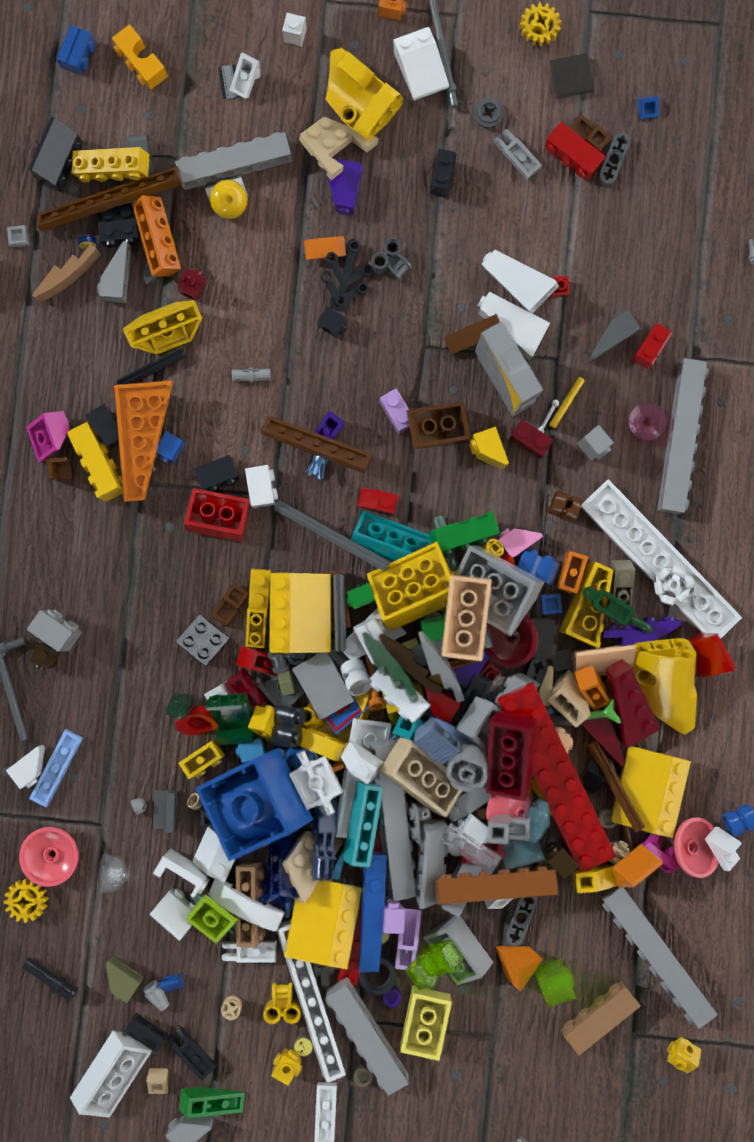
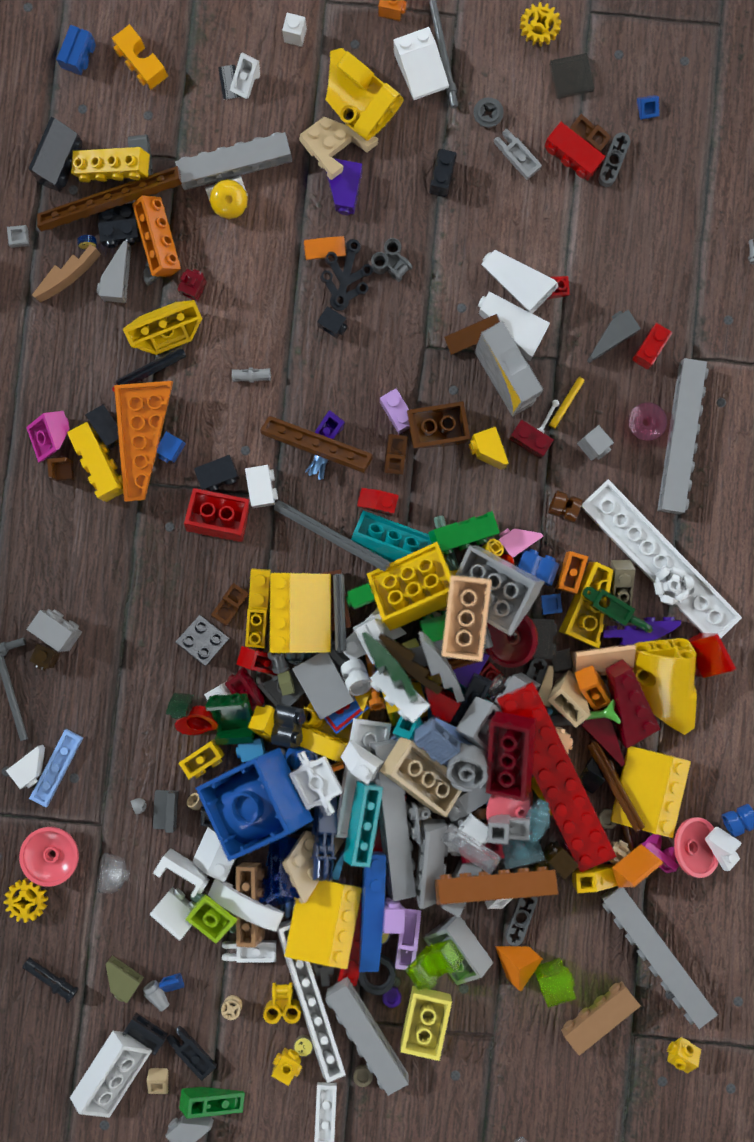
(396, 454): none -> reddish brown slope

